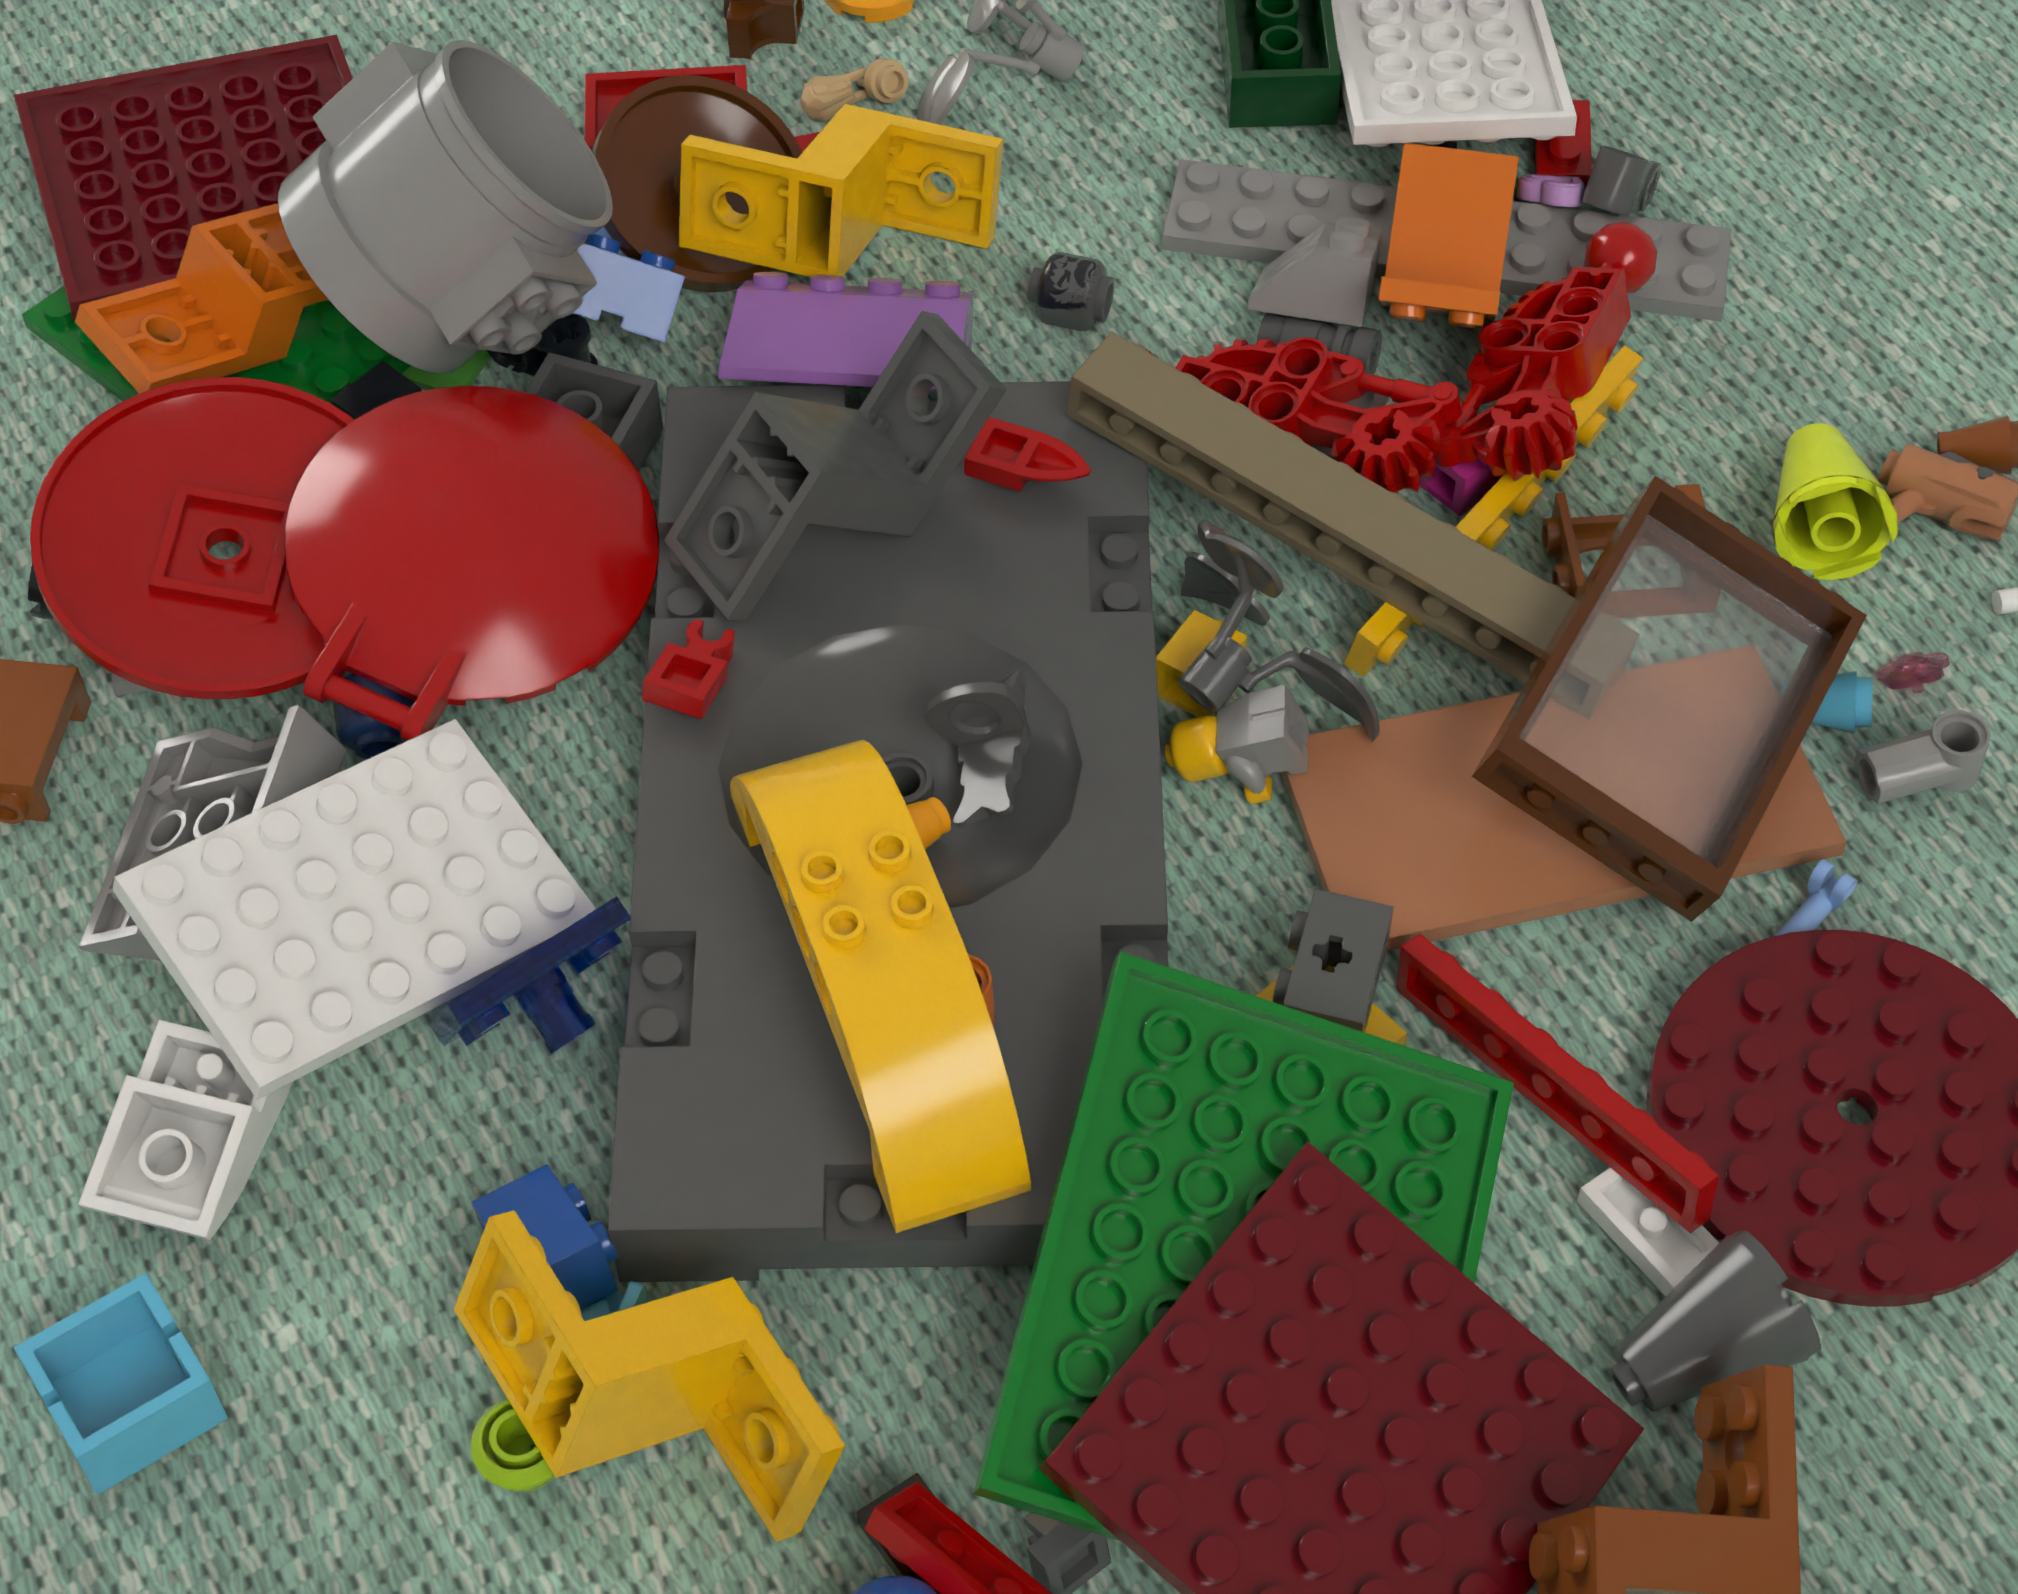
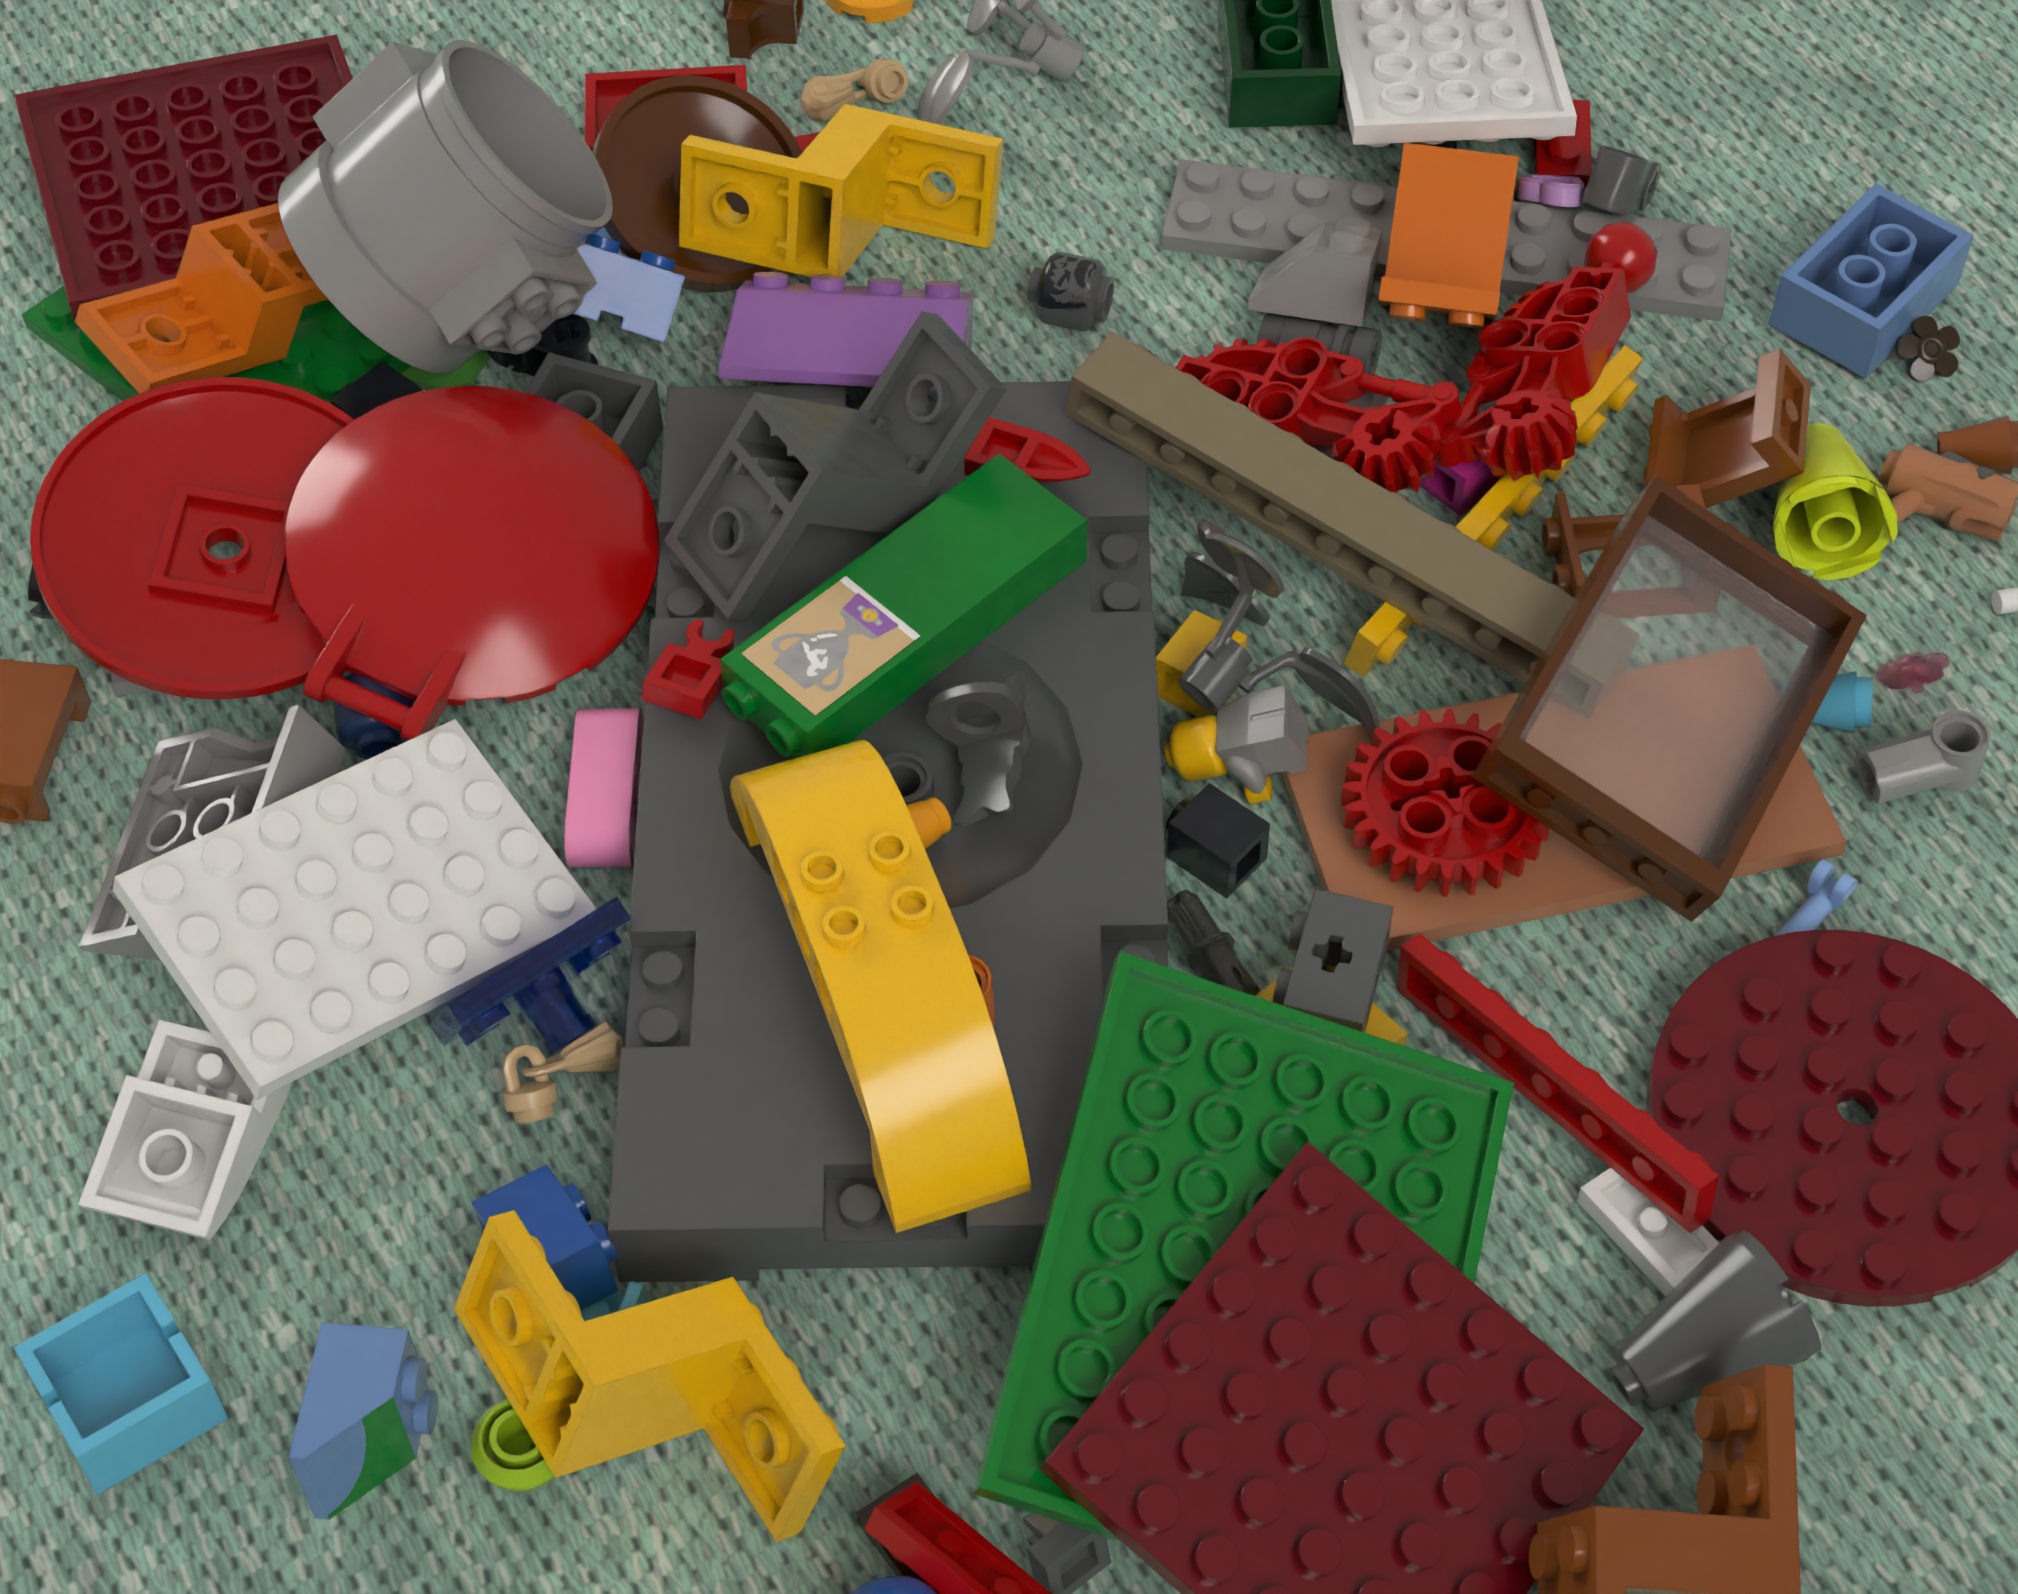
(359, 1414): none -> medium blue slope
(534, 1099): none -> tan piece
(603, 788): none -> bright pink beam
(903, 610): none -> green brick
(1207, 946): none -> clear smoke axle
(1217, 839): none -> black brick
(1435, 800): none -> red gear
(1737, 440): none -> dark orange panel
(1870, 280): none -> medium blue brick
(1929, 349): none -> dark brown plant

